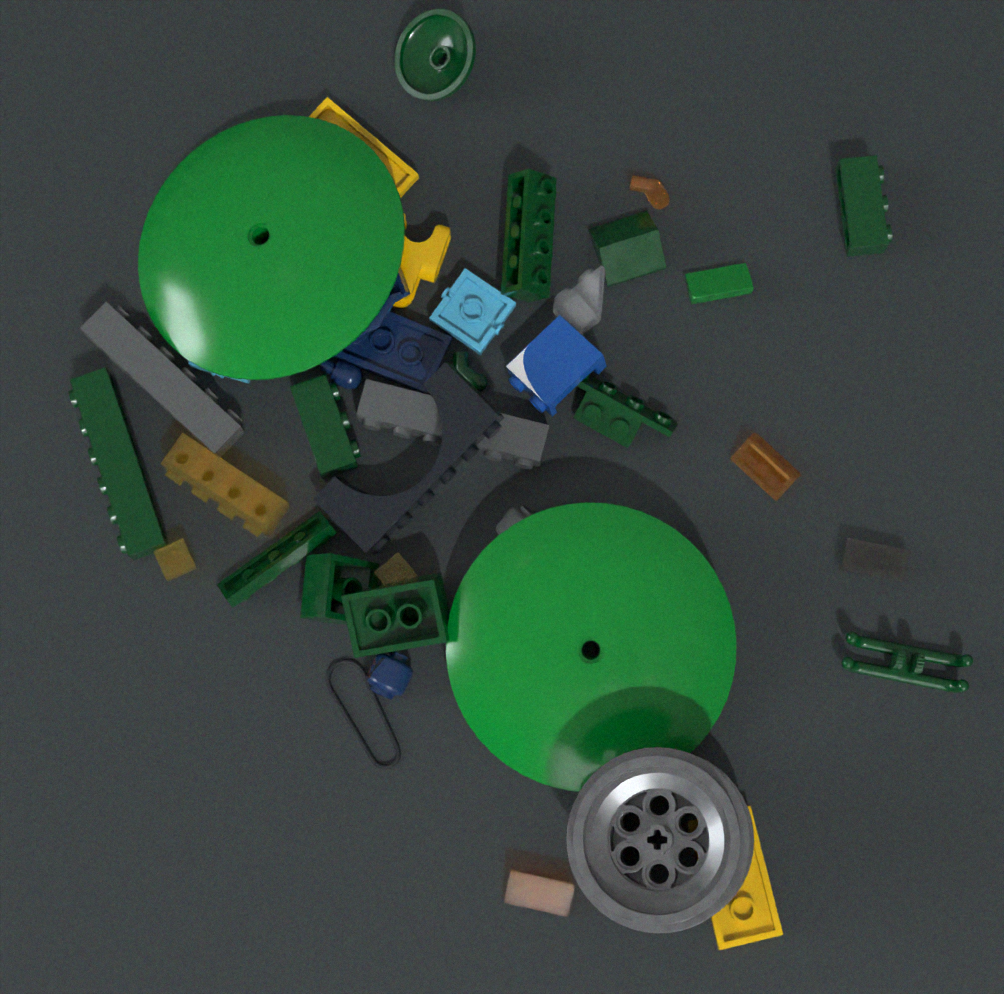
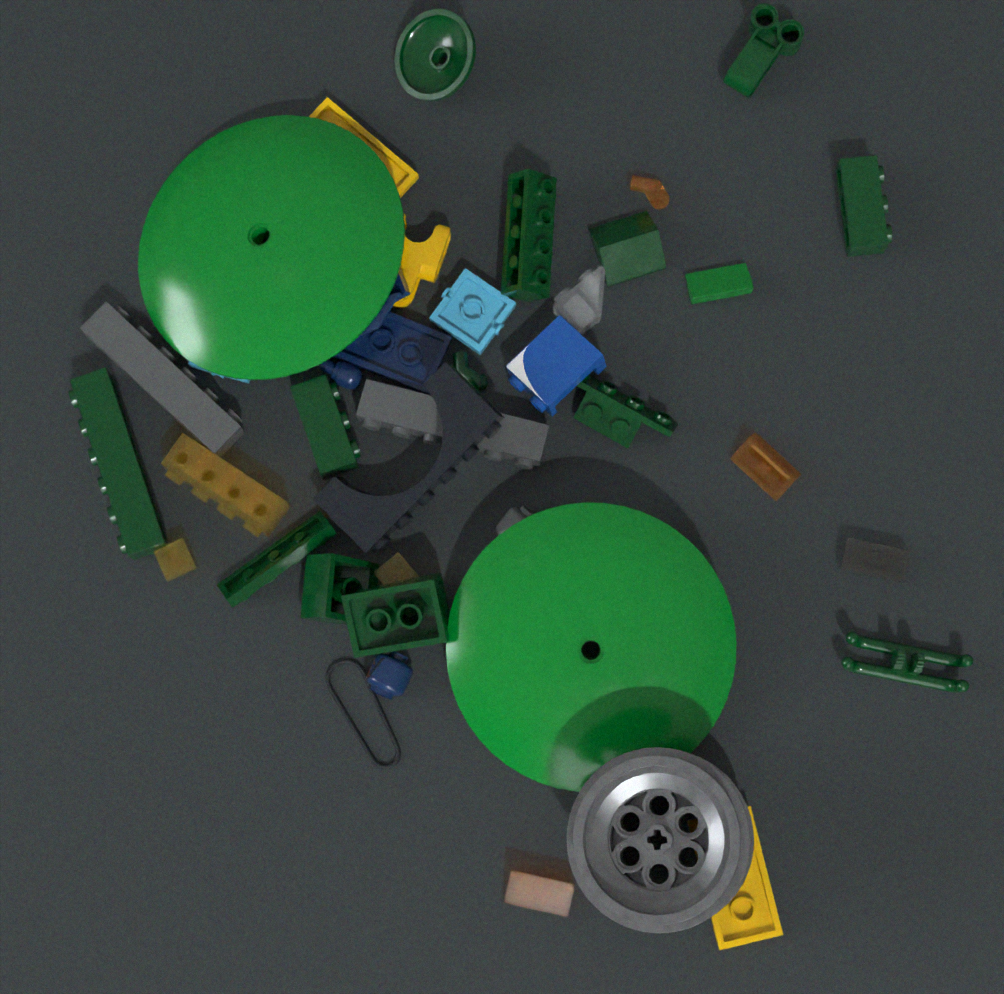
(762, 49): none -> dark green piece

